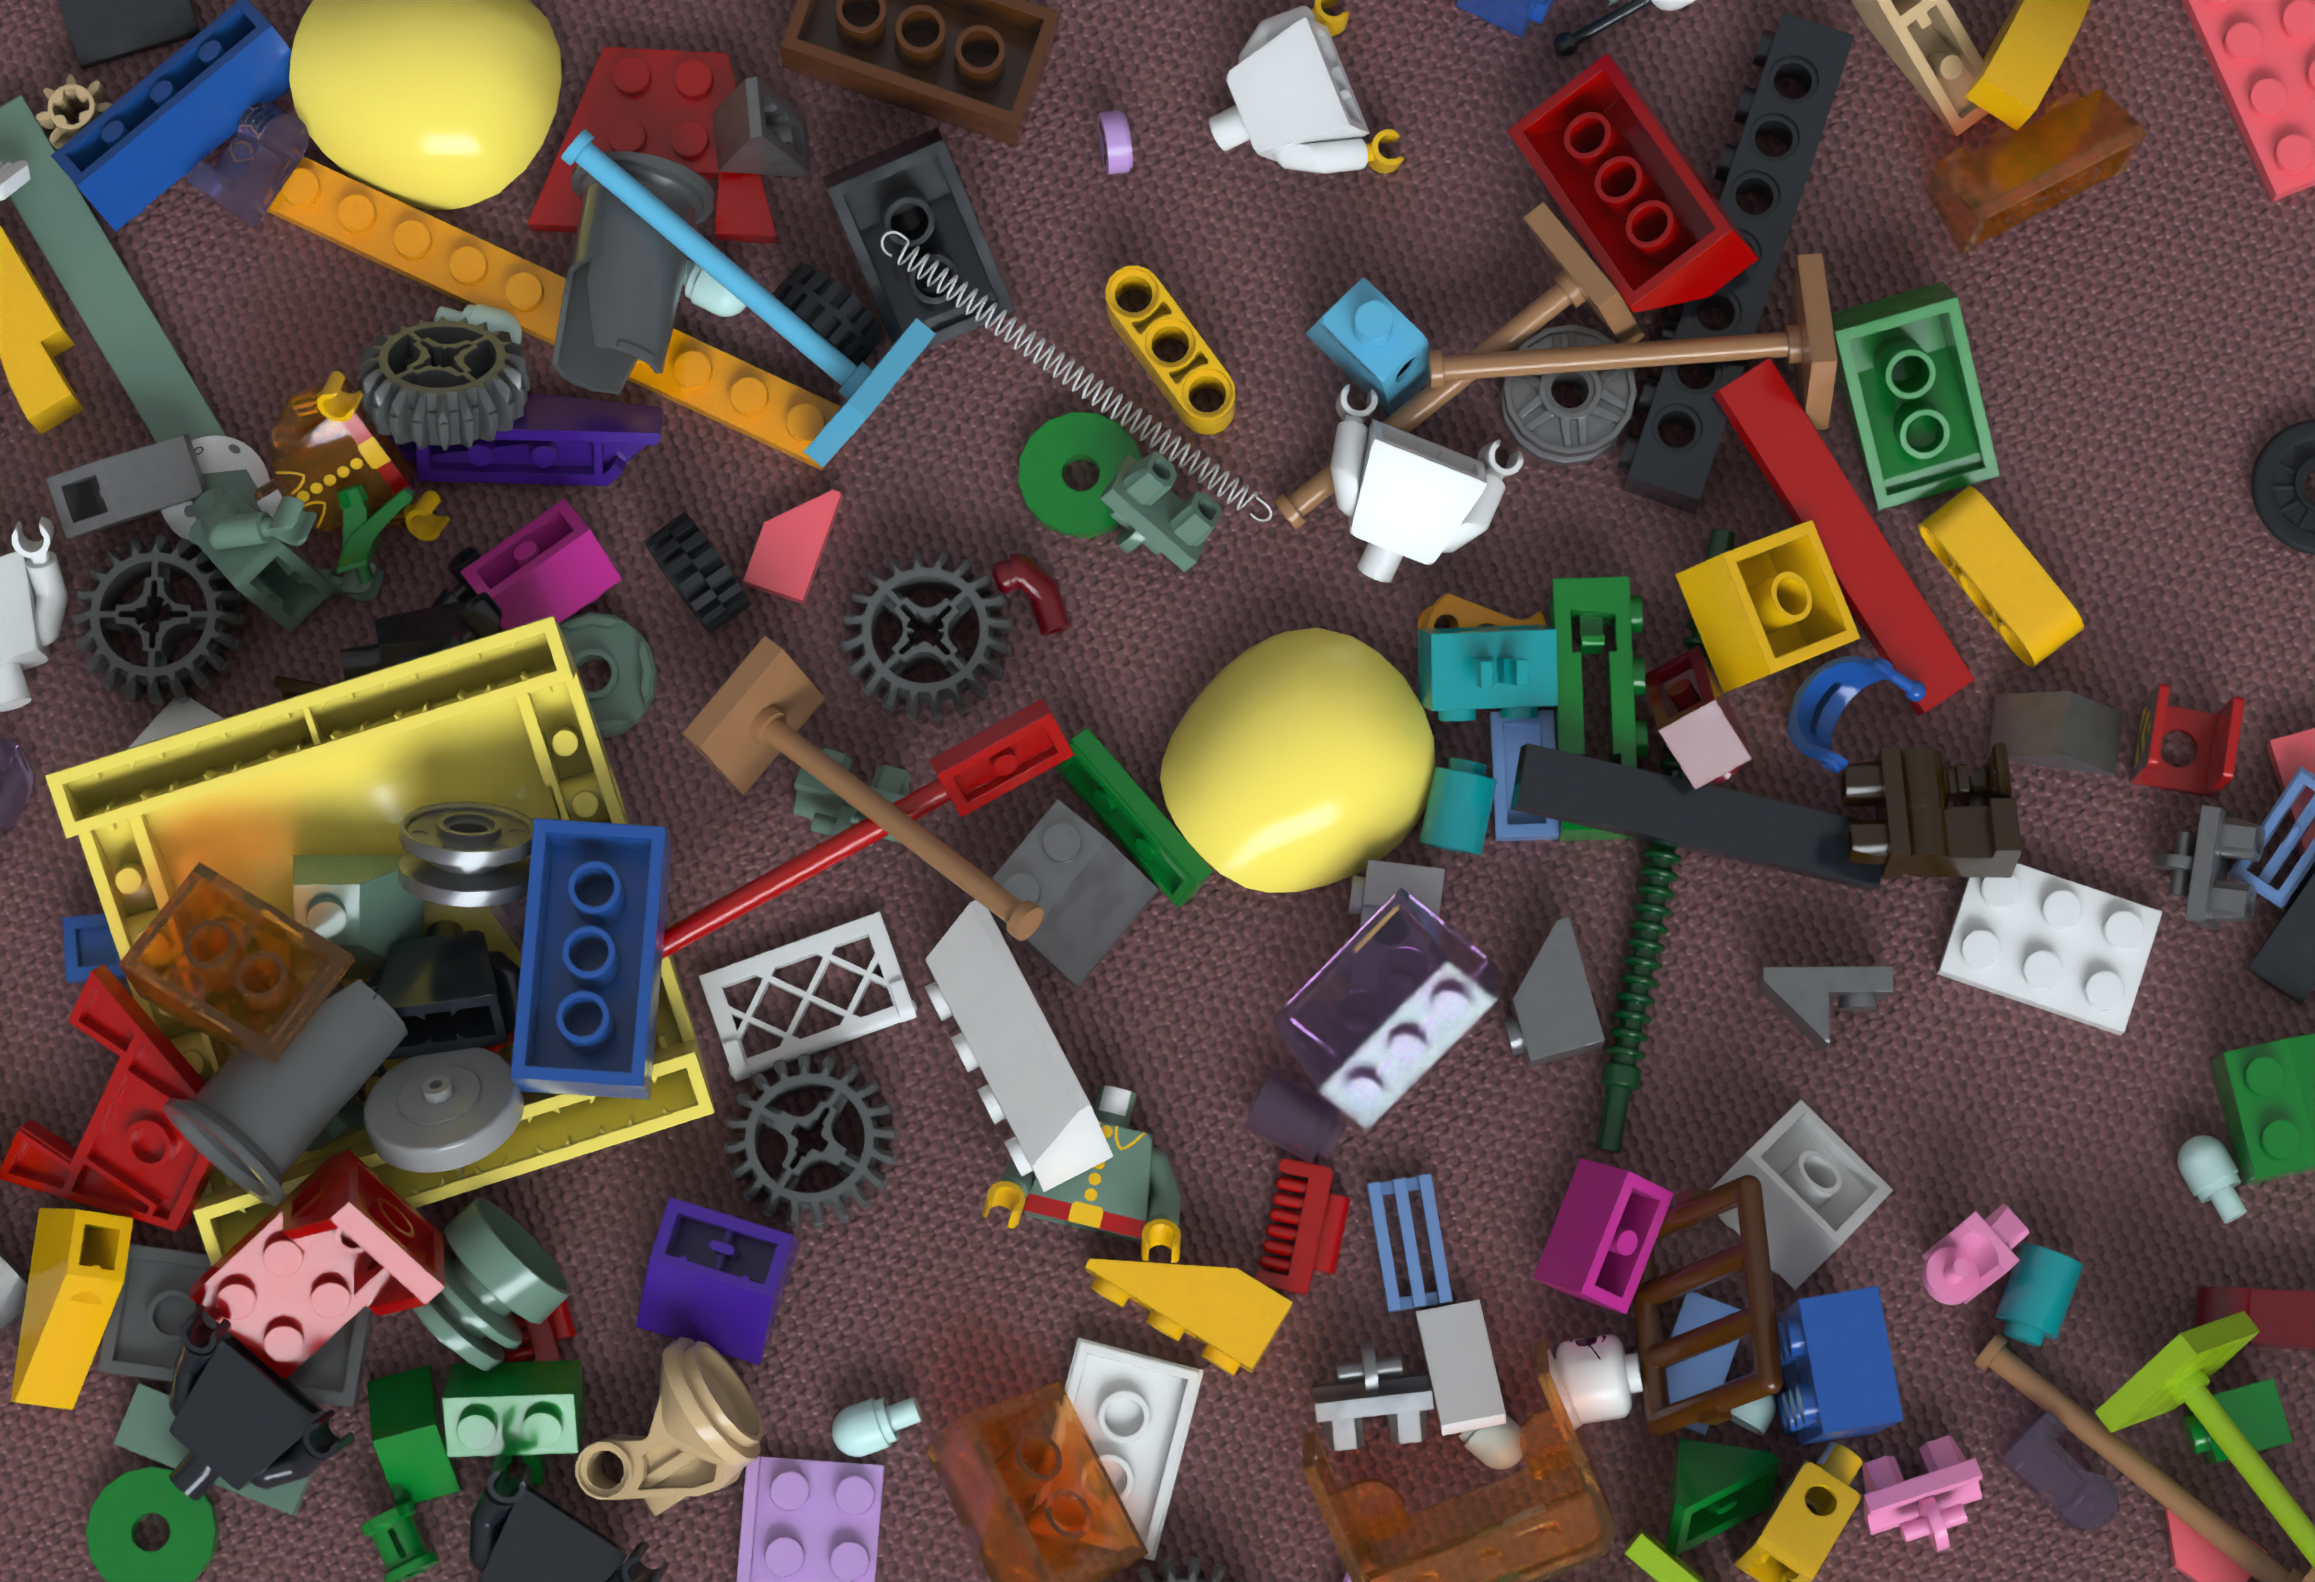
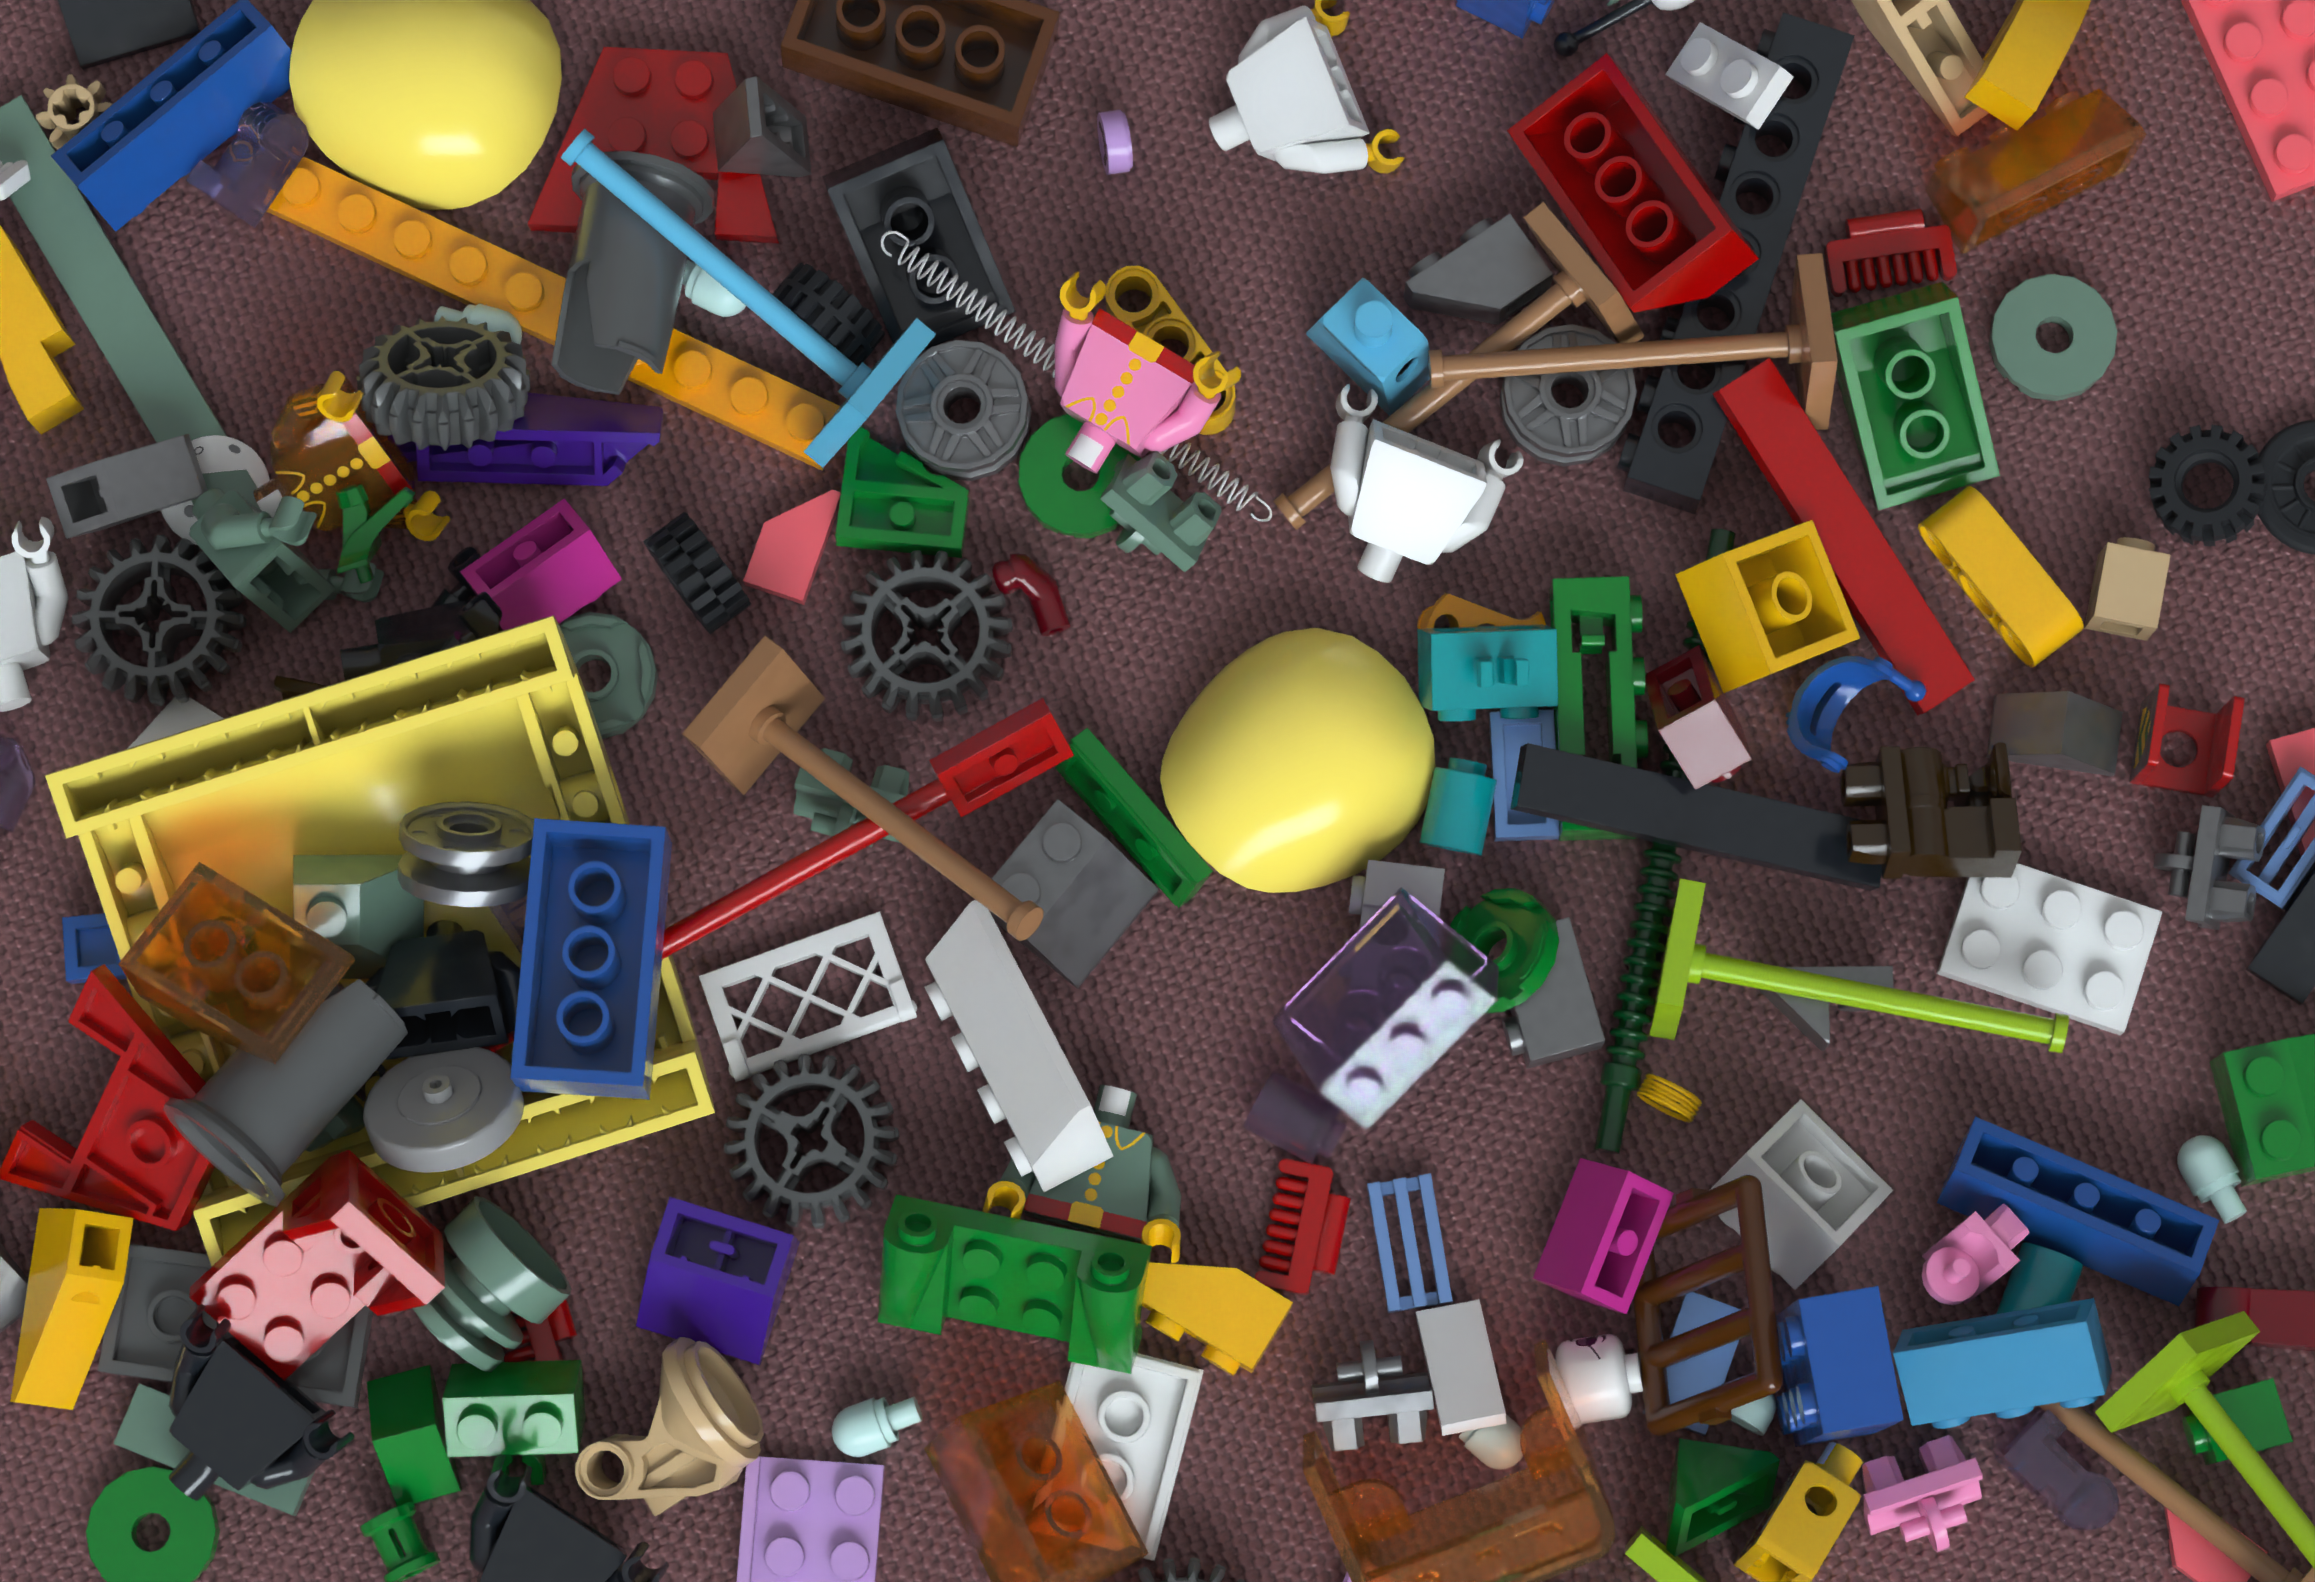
(897, 503): none -> green wing
(958, 372): none -> flat silver wheel
(1013, 1278): none -> green piece
(1127, 383): none -> bright pink torso
(1483, 278): none -> flat silver slope
(1530, 941): none -> green tile
(1663, 1094): none -> yellow axle
(1689, 962): none -> lime tile
(1729, 75): none -> white plate
(1888, 237): none -> red piece
(2003, 1364): none -> dark azure brick
(2058, 301): none -> sand green tile
(2081, 1211): none -> blue brick
(2127, 589): none -> tan brick
(2208, 447): none -> black tyre

